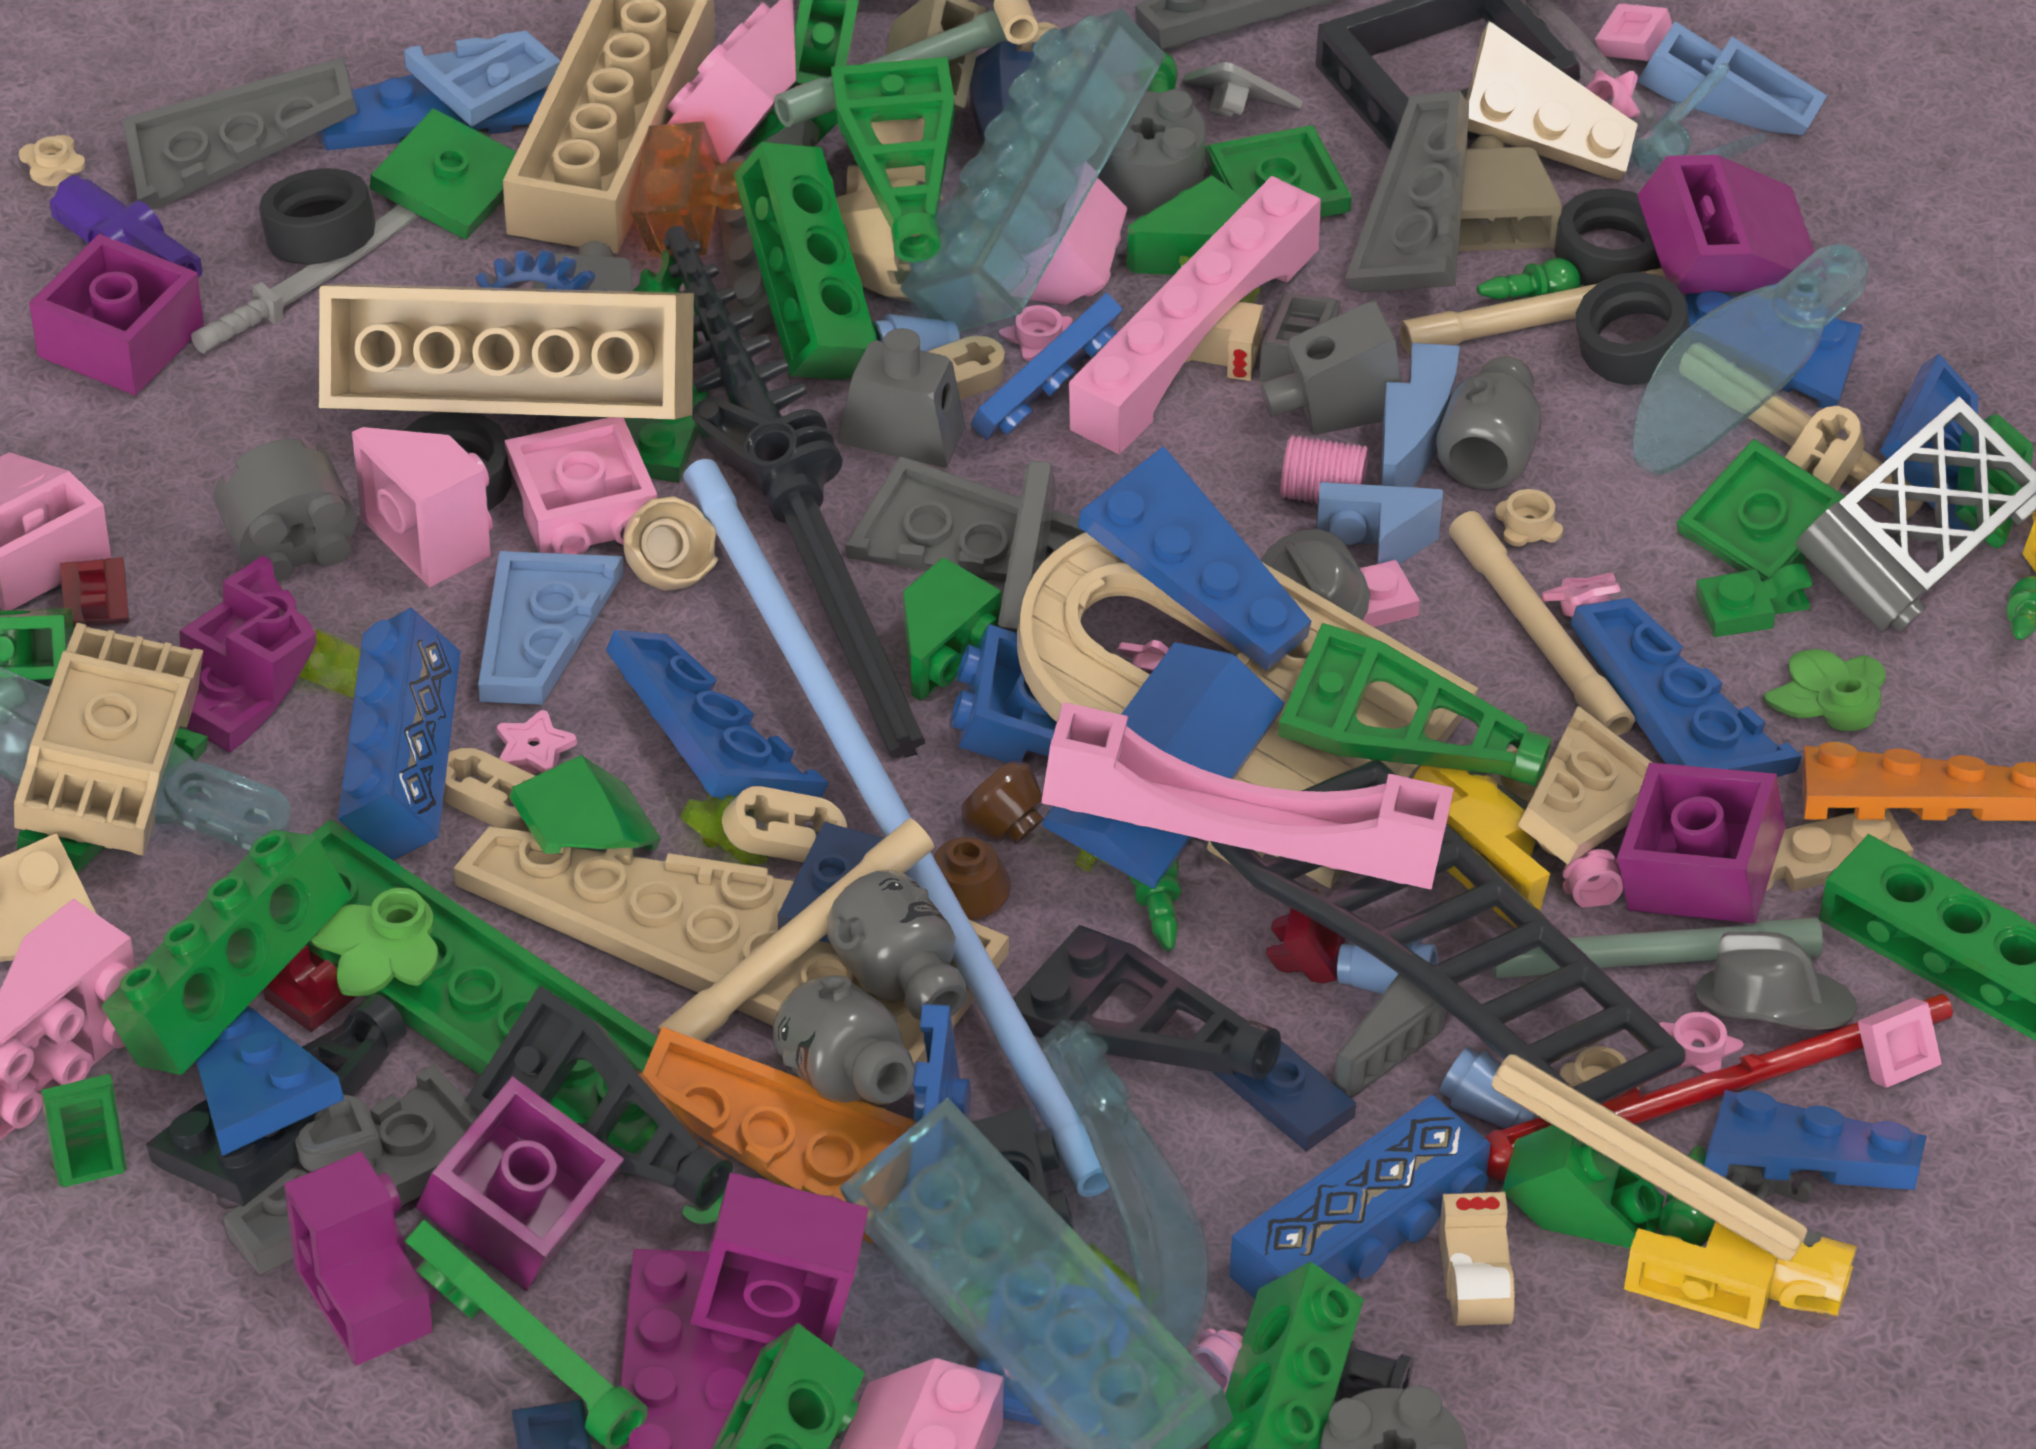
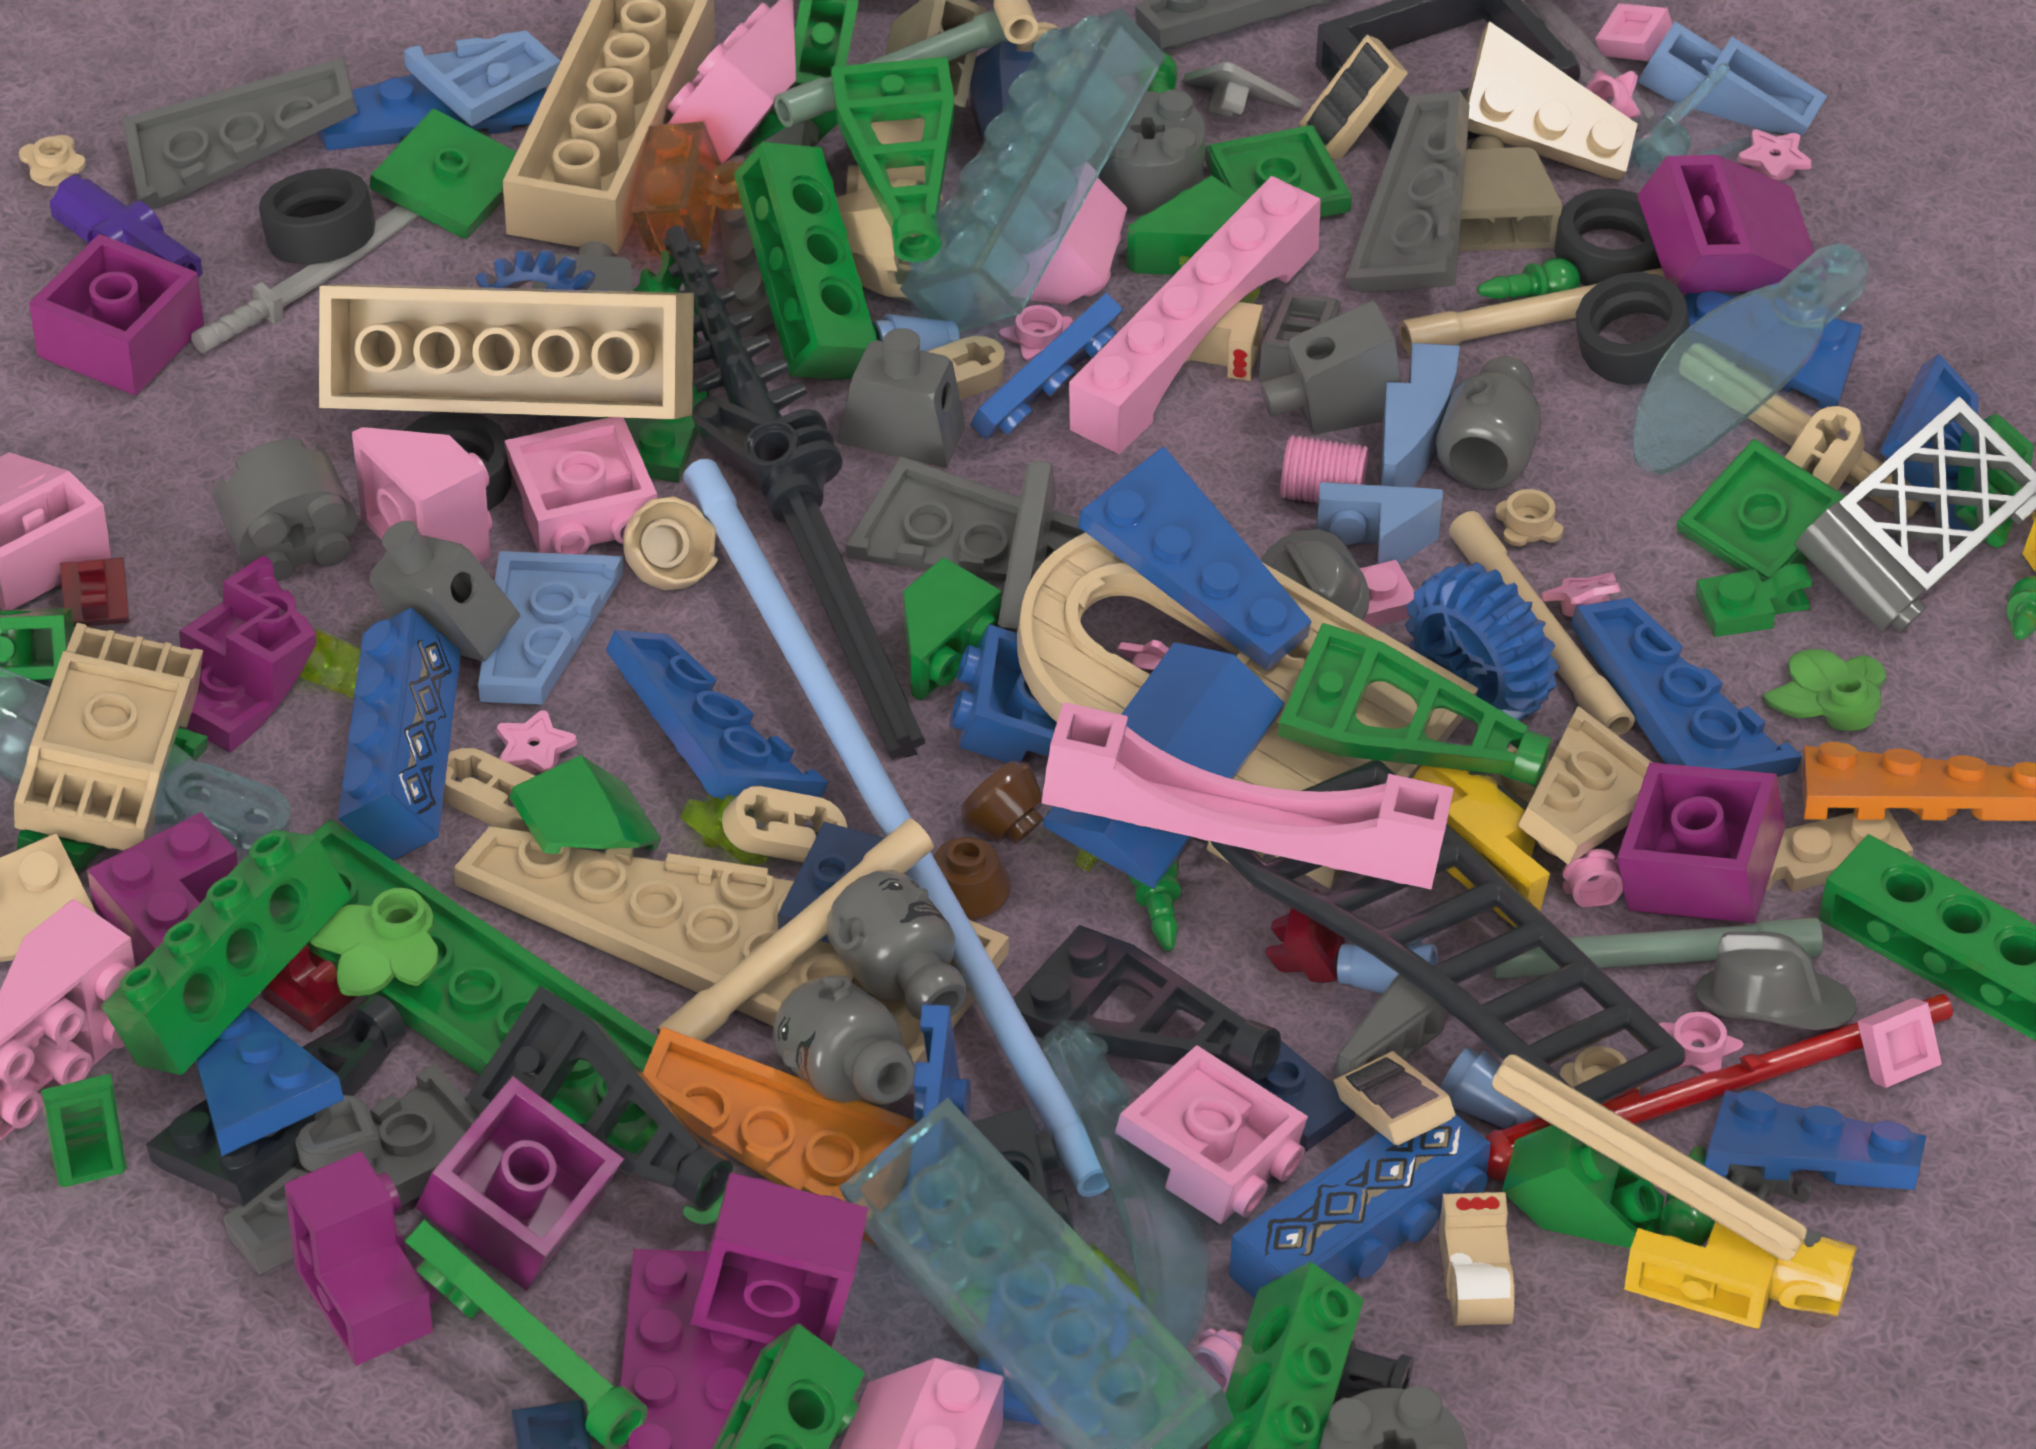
(160, 881): none -> magenta brick
(444, 587): none -> dark grey torso
(1215, 1134): none -> bright pink plate
(1354, 96): none -> tile
(1394, 1098): none -> tile
(1484, 636): none -> blue gear
(1777, 167): none -> bright pink plate

